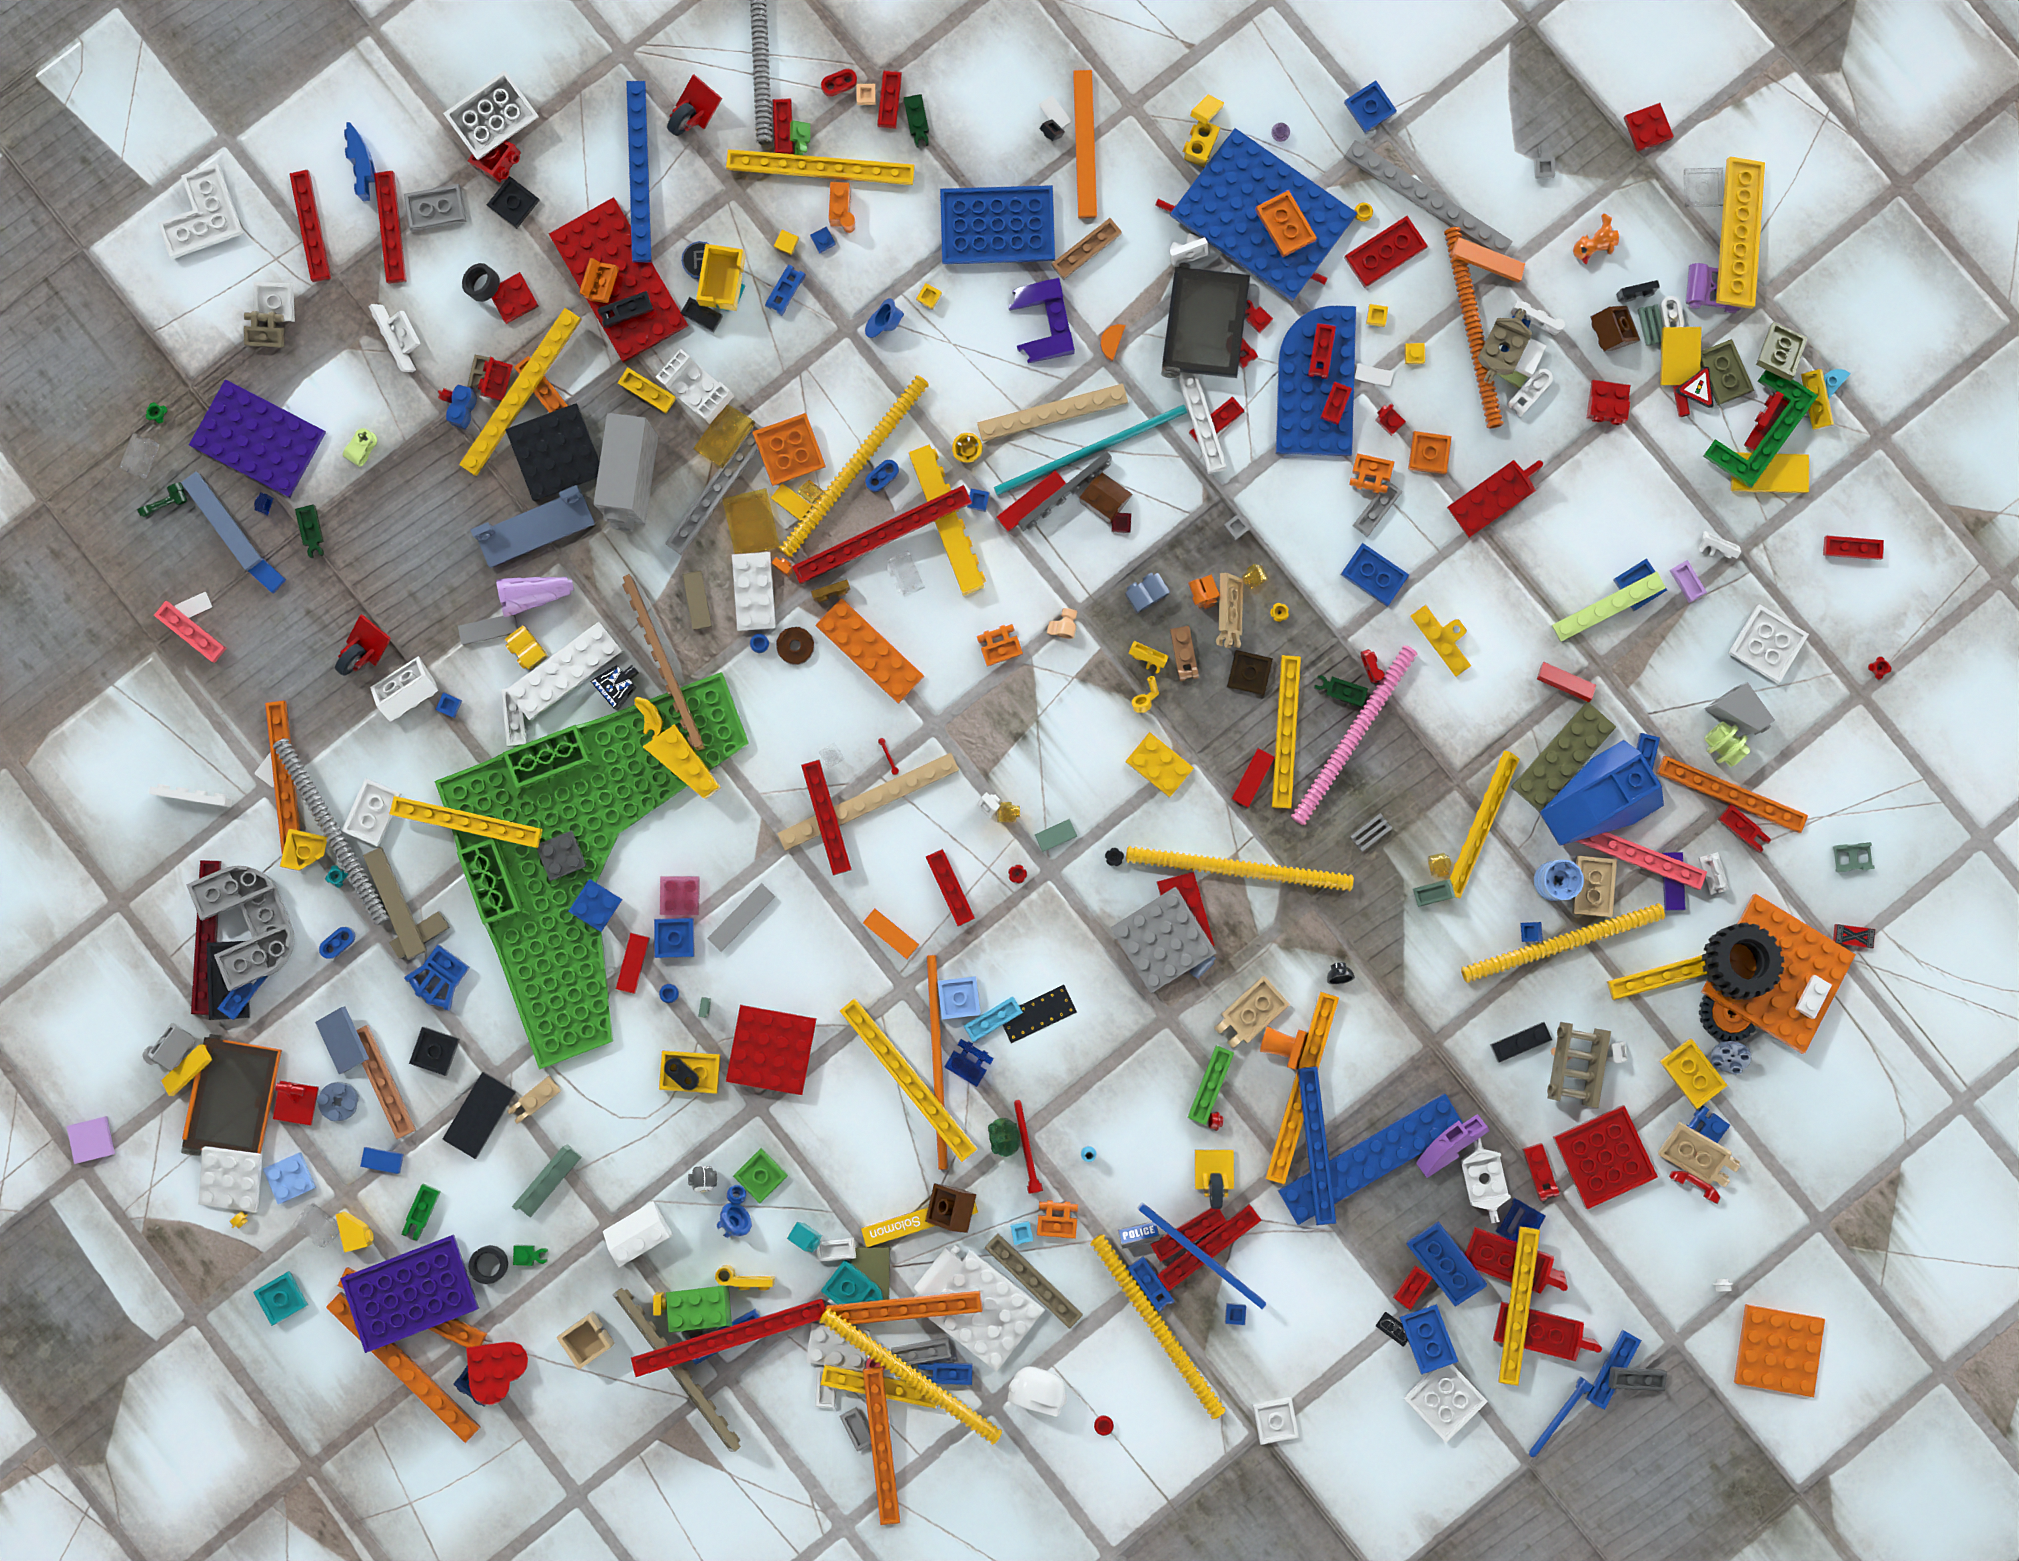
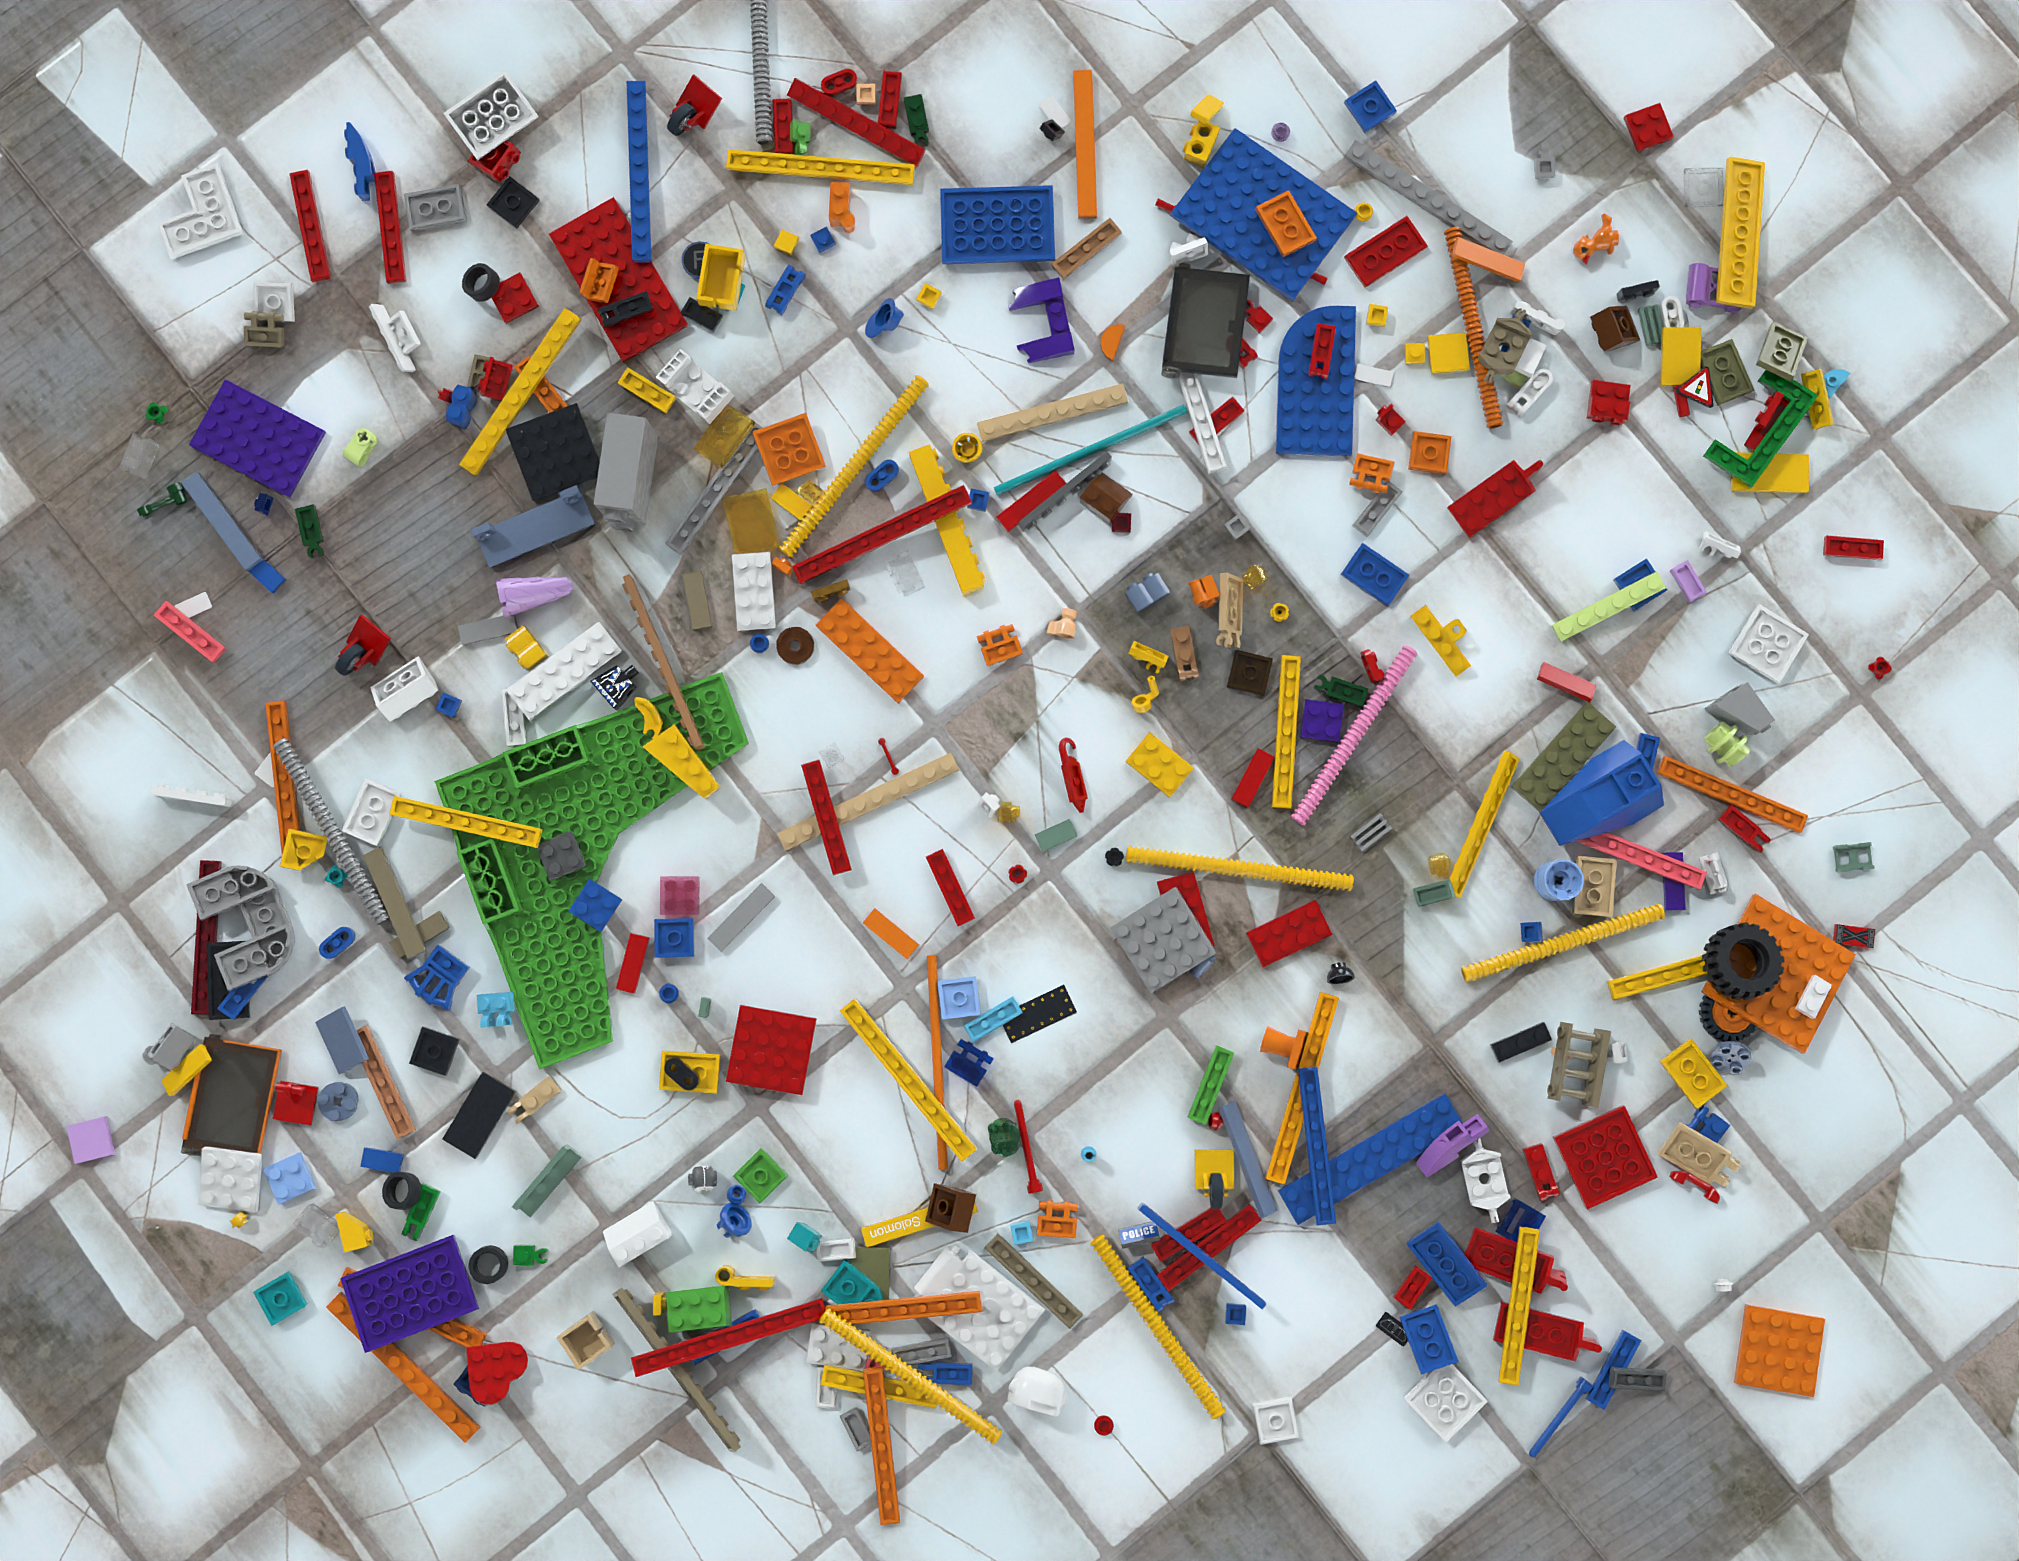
(389, 1188): none -> black tyre
(495, 1003): none -> medium azure plate
(856, 122): none -> red plate
(1072, 776): none -> red plate
(1247, 1159): none -> sand blue tile
(1252, 1011): tan tile -> none
(1289, 933): none -> red plate
(1321, 720): none -> dark purple plate
(1336, 403): red plate -> none
(1448, 353): none -> yellow tile

